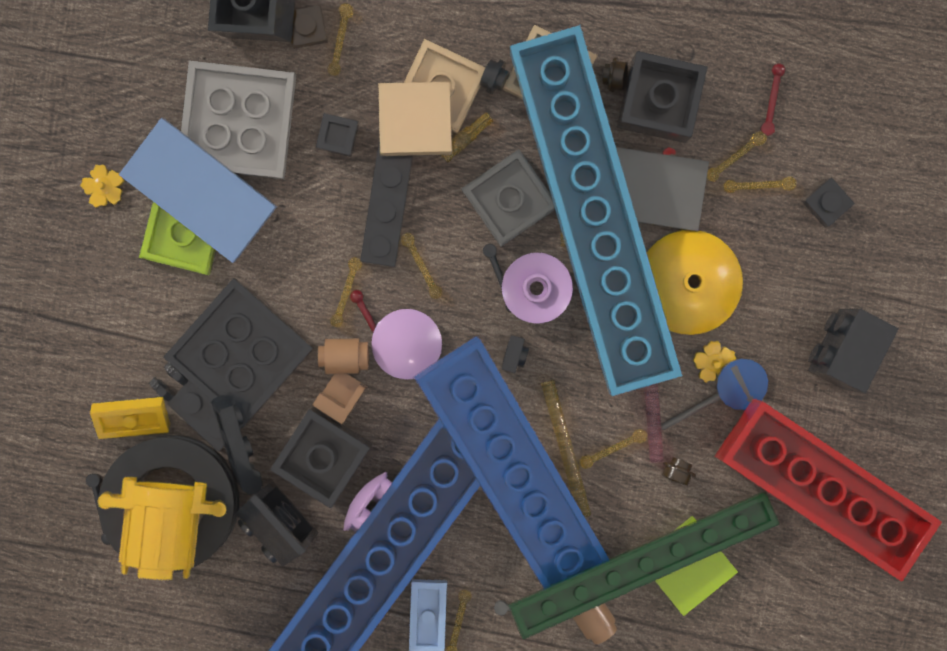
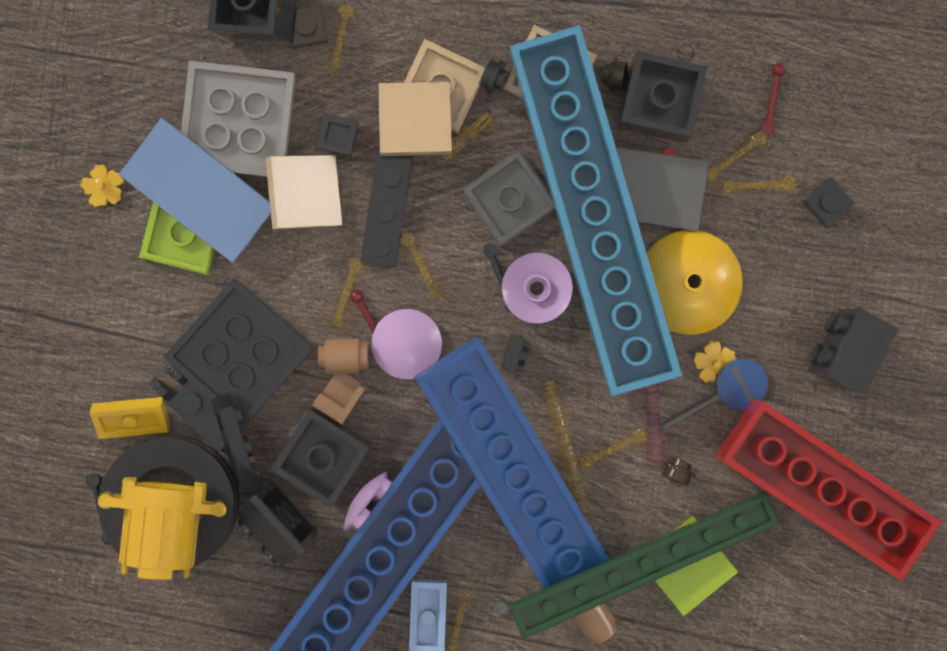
(303, 191): none -> tan tile

